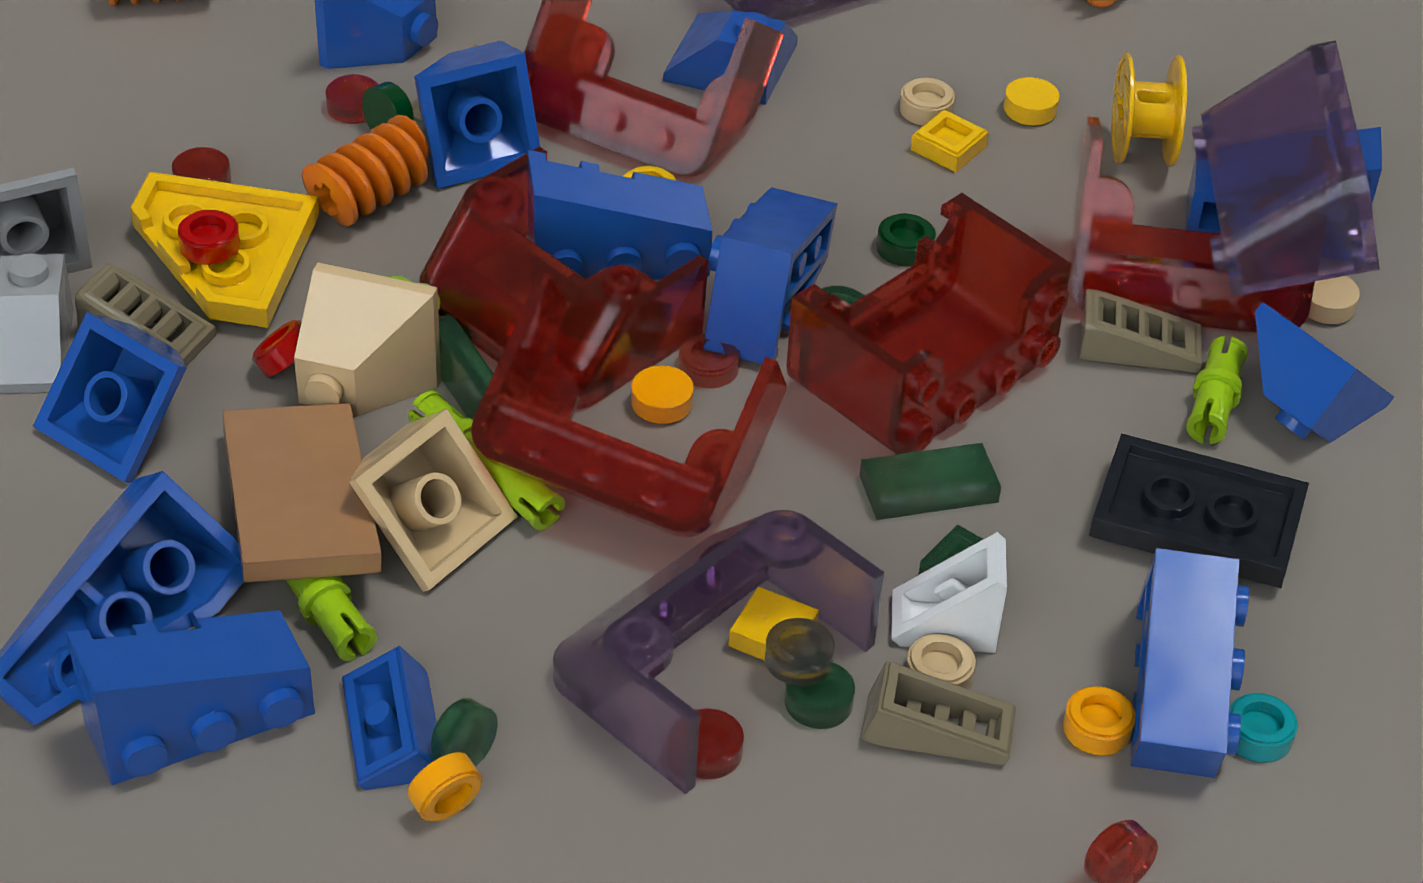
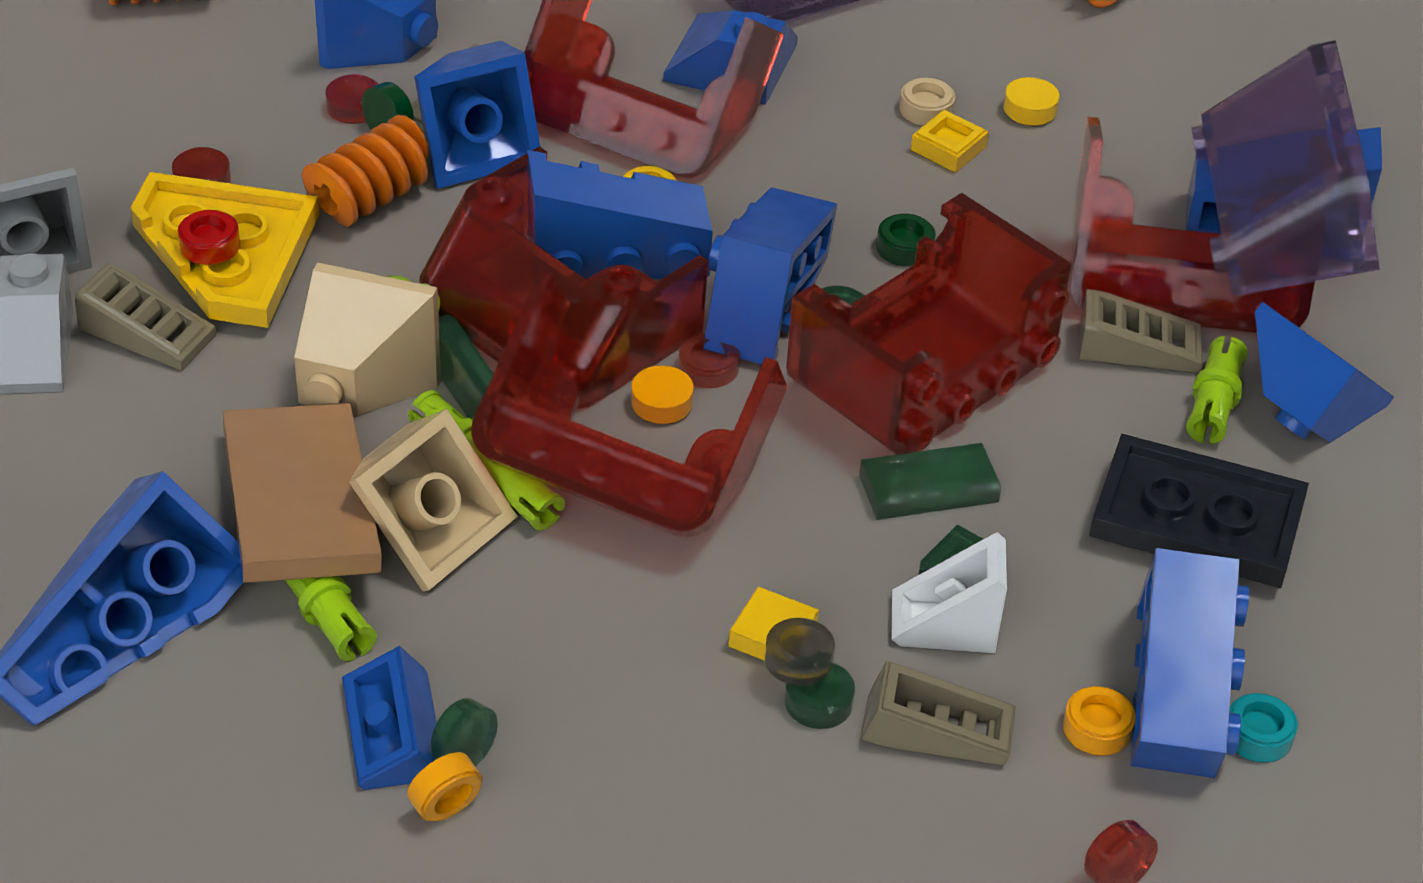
(111, 394): blue slope -> none
(189, 690): blue wedge -> none
(278, 349): red tile -> none
(615, 657): clear purple windscreen -> none
(718, 744): clear red tile -> none
(943, 658): tan tile -> none
(1149, 109): yellow piece -> none
(1334, 300): tan tile -> none

